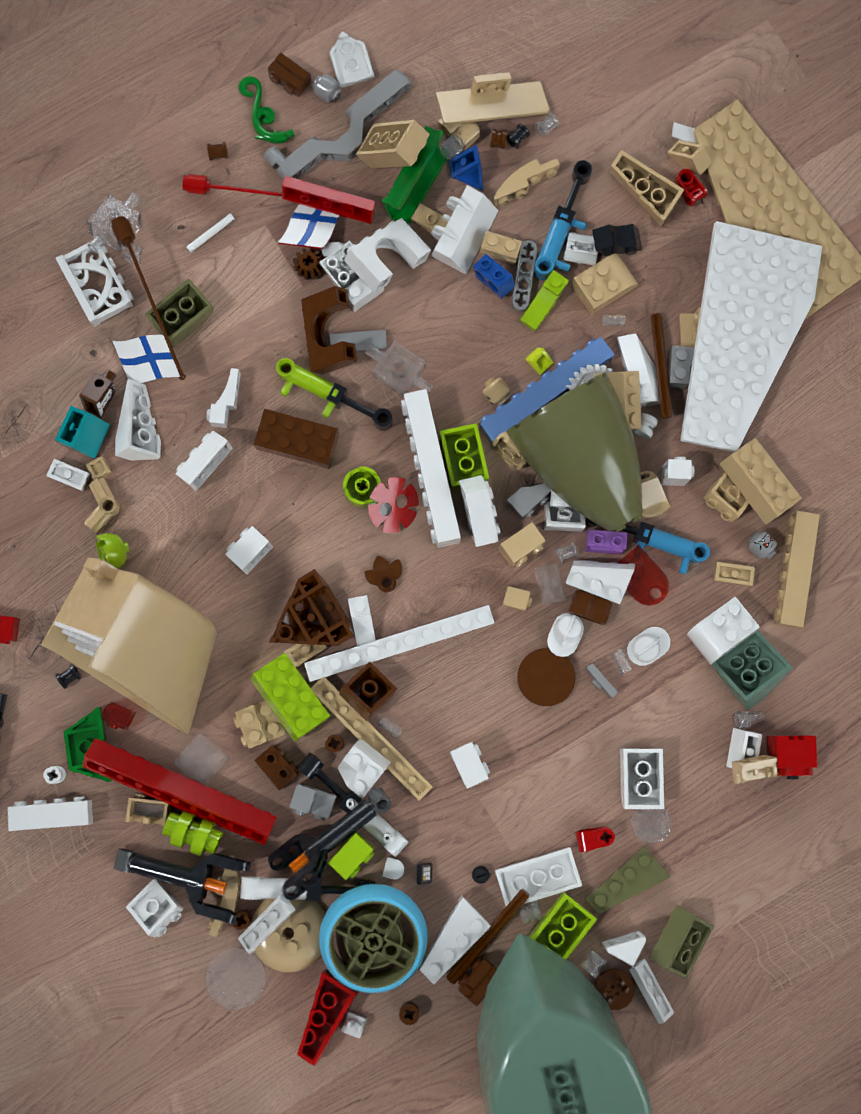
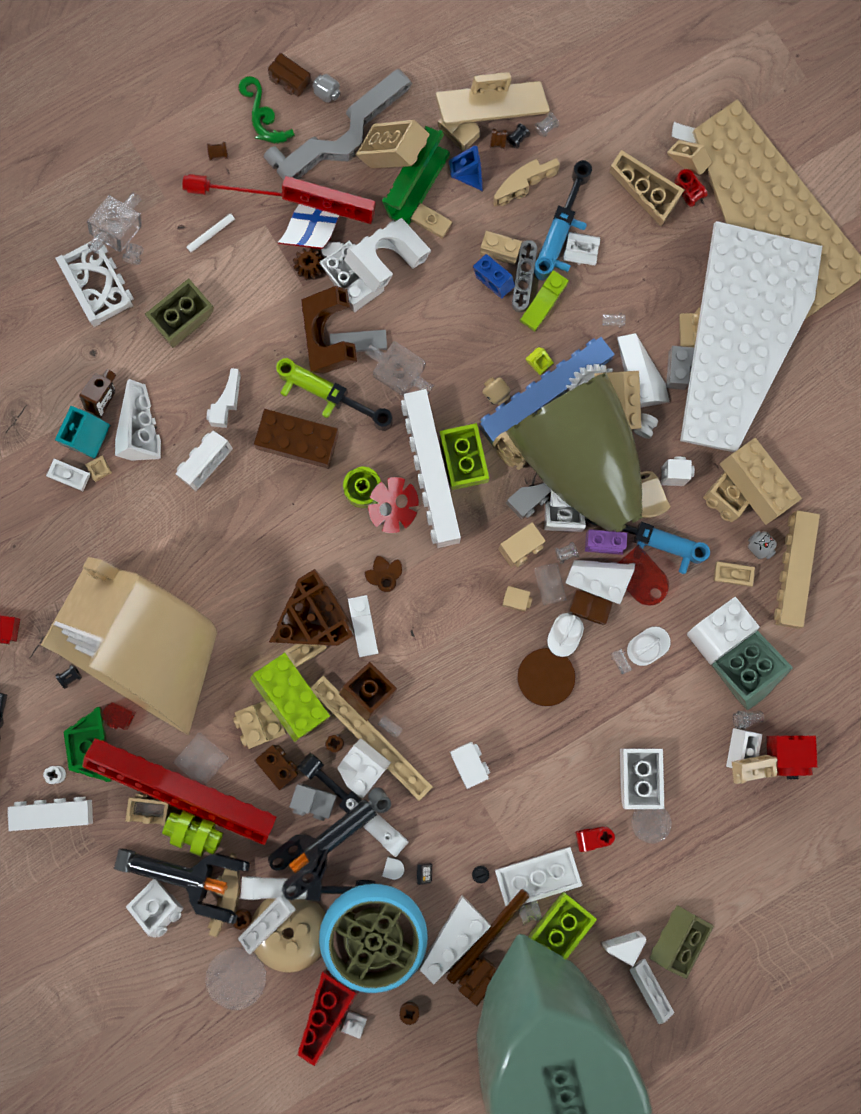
(103, 495): tan piece -> none
(112, 549): lime cylinder -> none
(150, 355): flag -> none
(248, 549): white brick -> none
(351, 61): white tile -> none
(351, 855): lime brick -> none
(399, 643): white plate -> none
(455, 144): clear wheel -> none
(465, 229): white piece -> none
(480, 510): white brick -> none
(597, 960): clear wheel -> none
(600, 681): light grey plate -> none
(604, 283): tan brick -> none
(617, 239): black brick -> none
(622, 984): reddish brown plate -> none
(630, 879): olive wing -> none
(661, 366): reddish brown axle -> none

